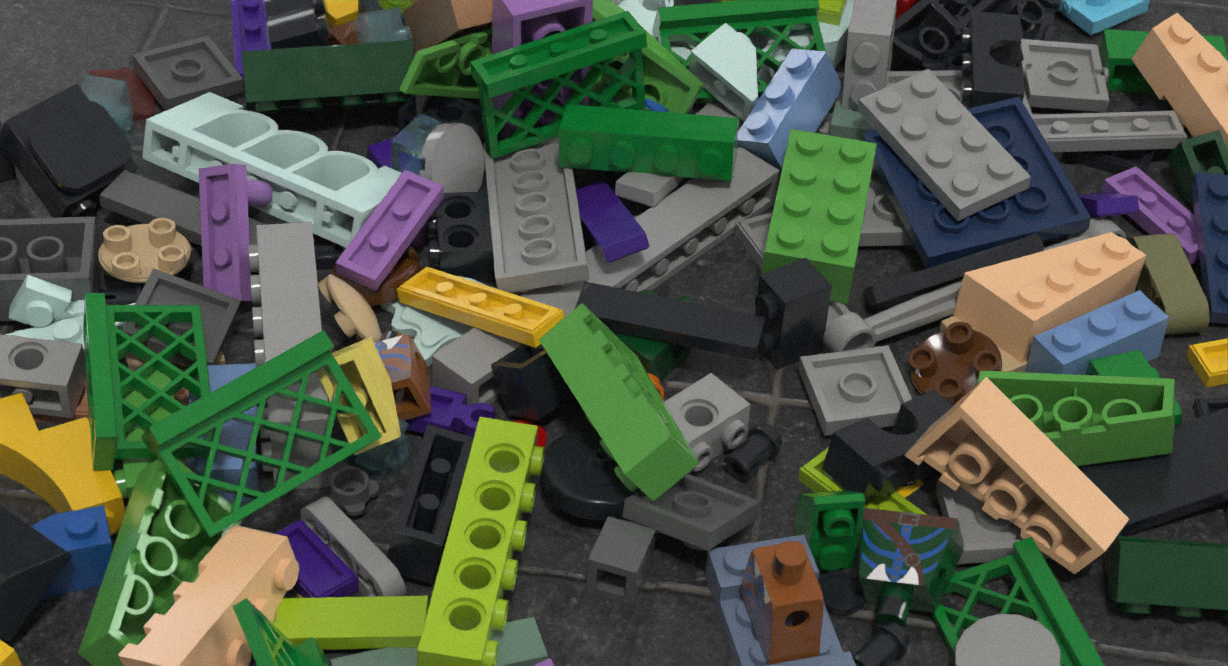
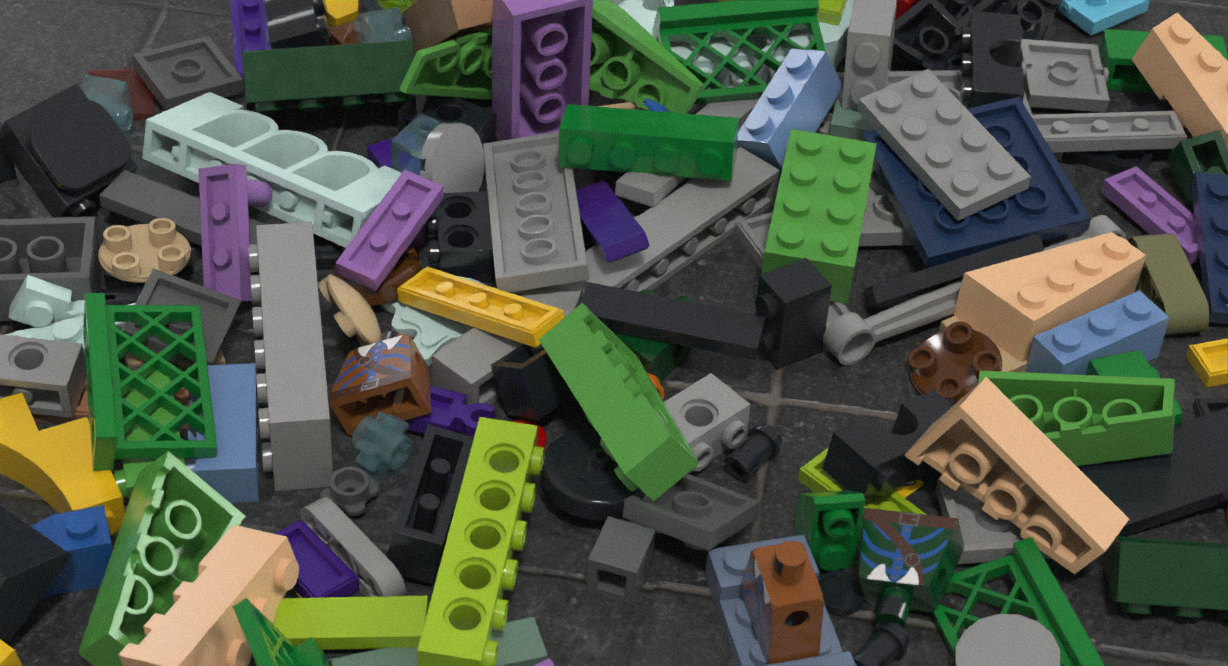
(239, 396): green fence -> none
(373, 387): light yellow slope -> none
(558, 58): green fence -> none
(728, 69): light aqua slope -> none
(854, 387): light grey plate -> none
(1109, 204): dark purple tile -> none

